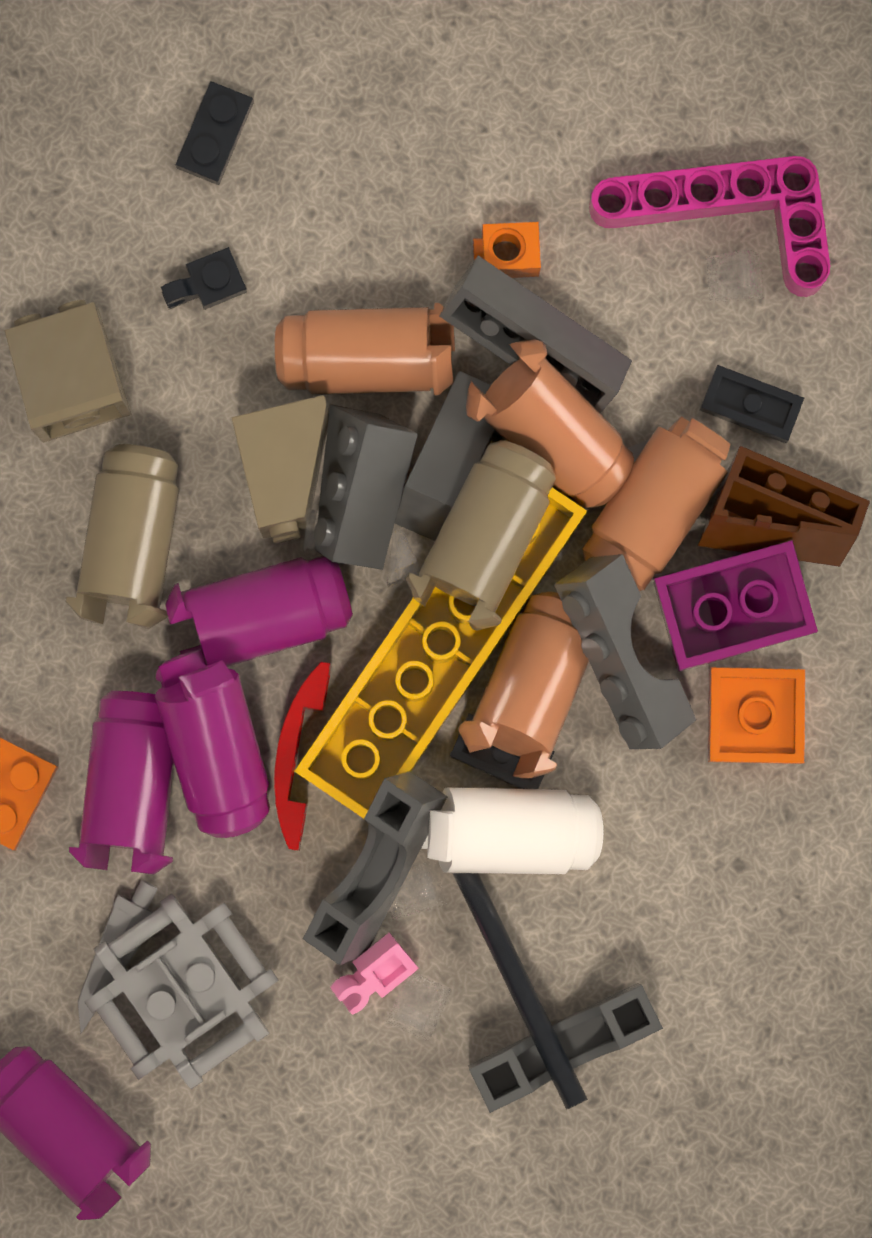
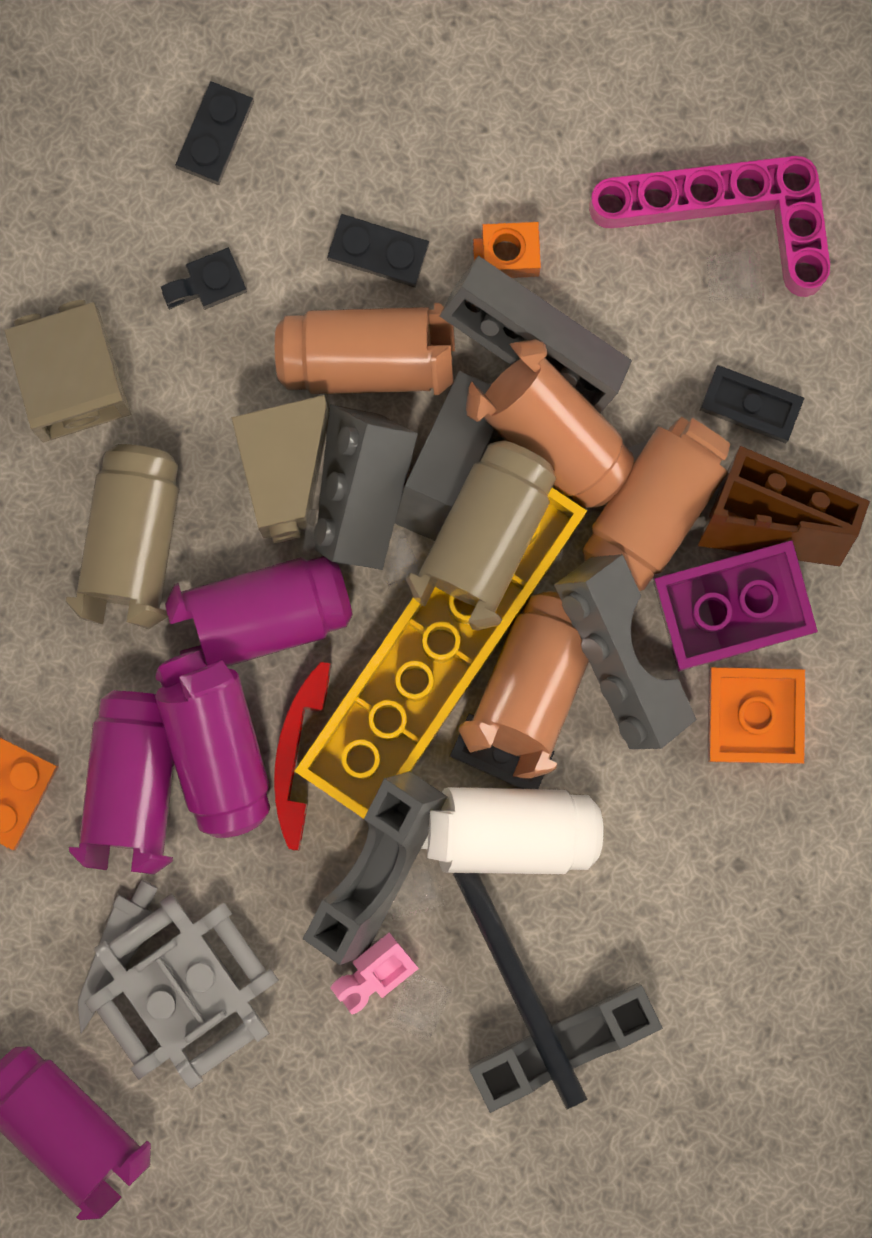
(378, 250): none -> black plate

